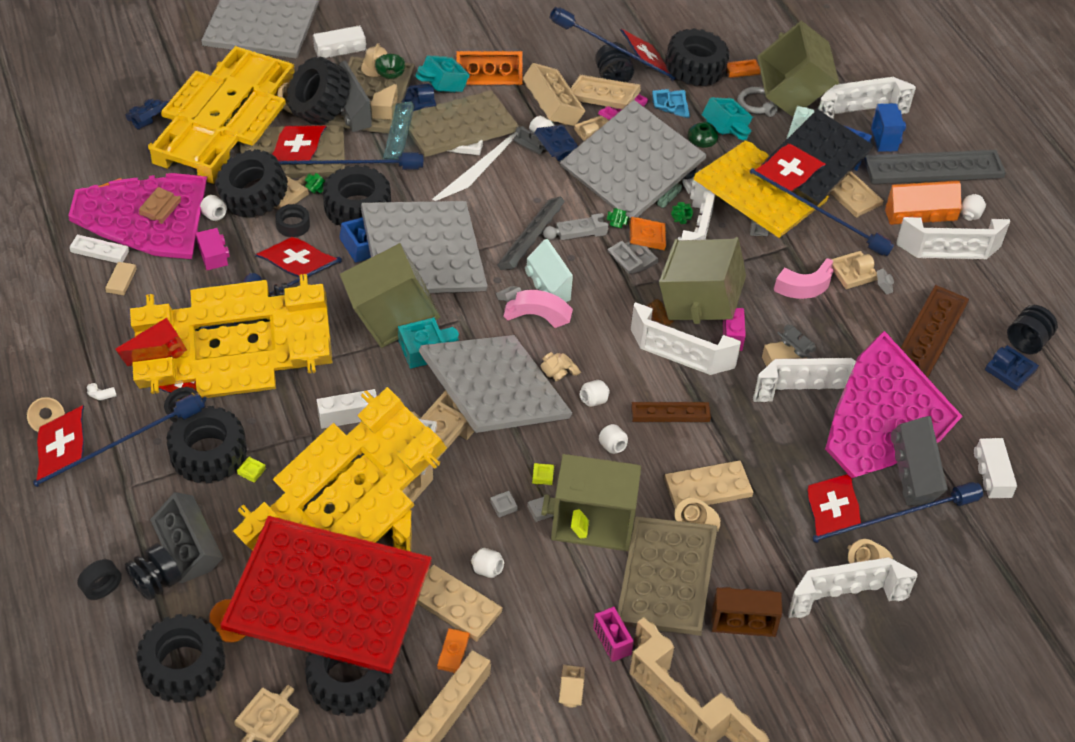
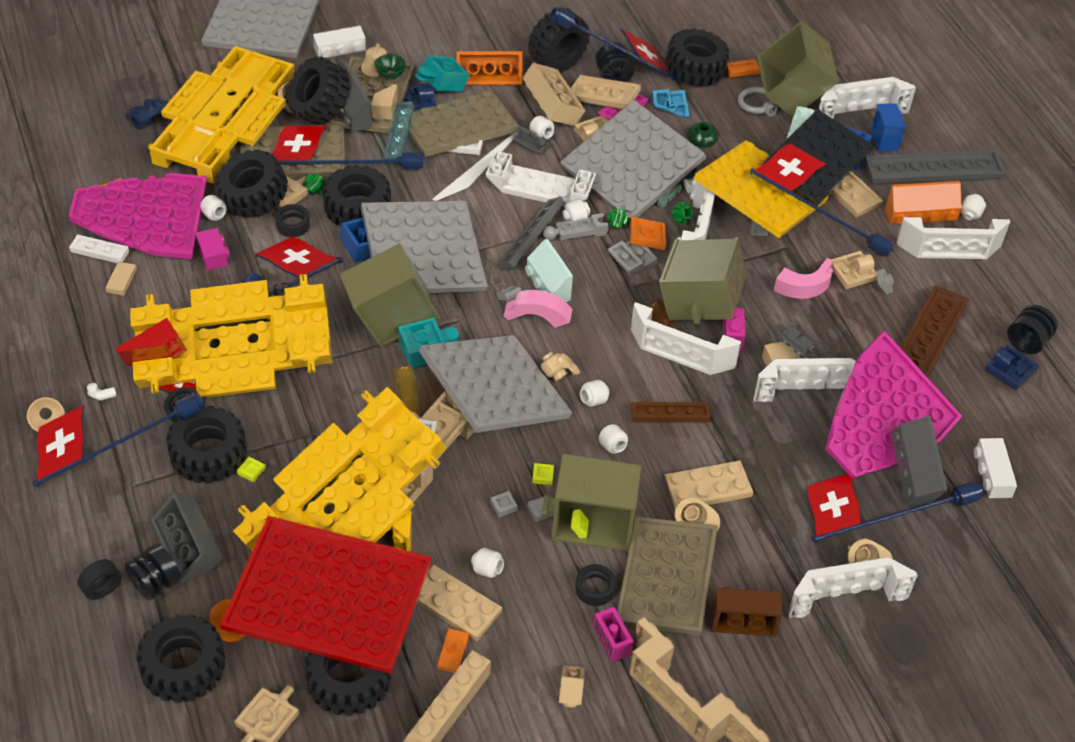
(159, 205): medium nougat plate -> none
(341, 408): white brick -> none
(406, 387): none -> clear yellow slope
(535, 183): none -> white slope
(556, 46): none -> black tyre
(556, 141): dark blue plate -> none
(576, 210): none -> white head
(601, 572): none -> black tyre
(728, 117): teal brick -> none

